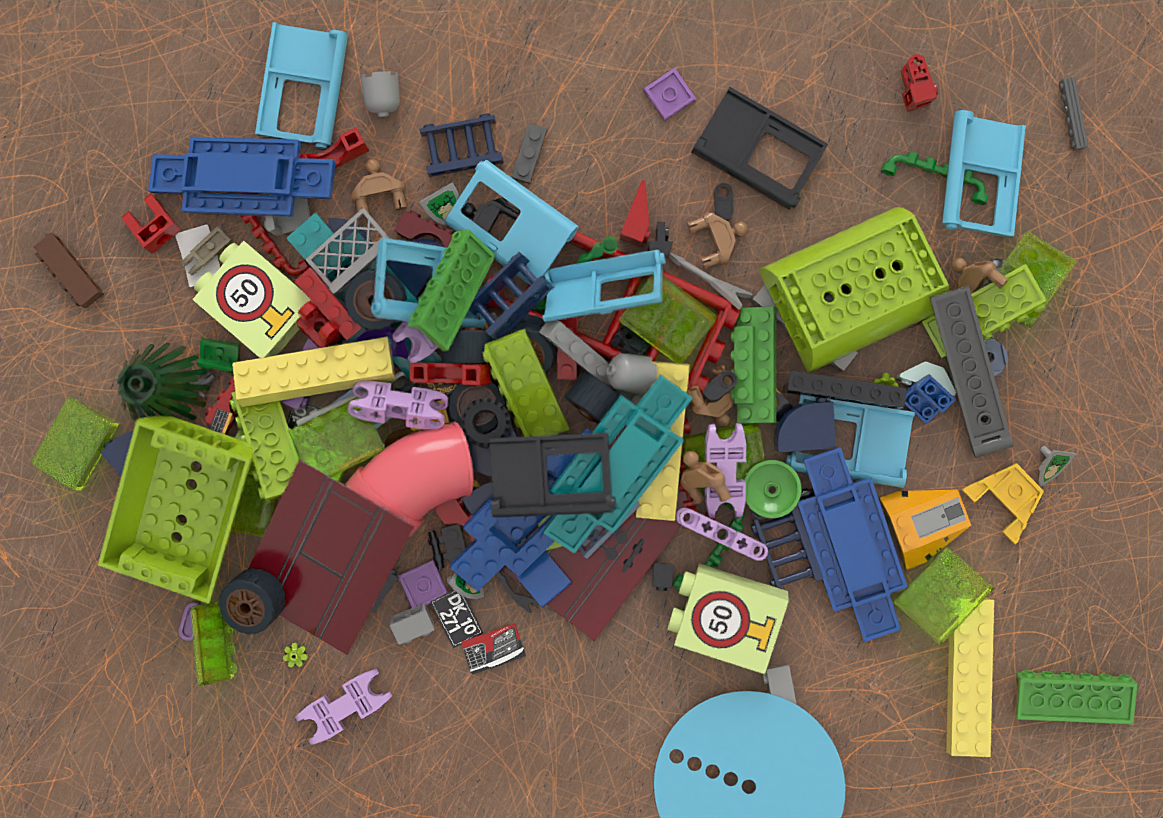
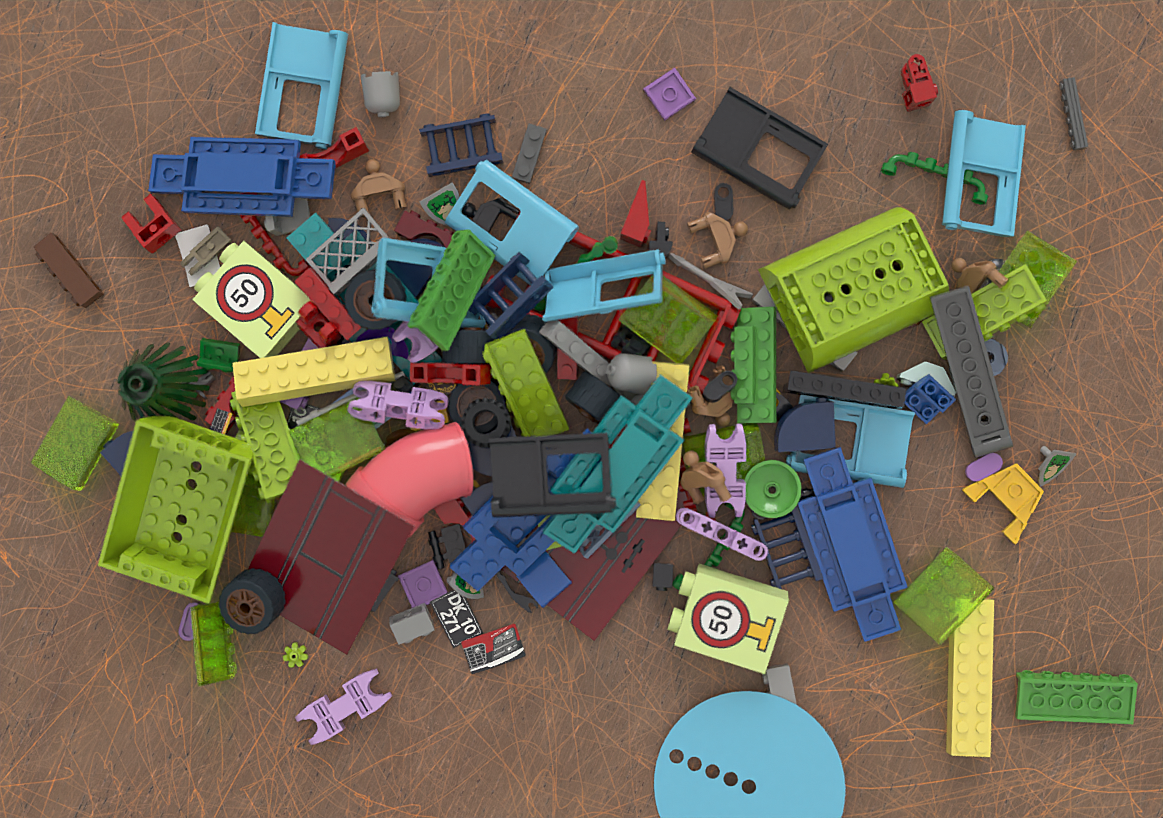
(924, 522): light orange wedge -> none
(983, 467): none -> medium lavender tile

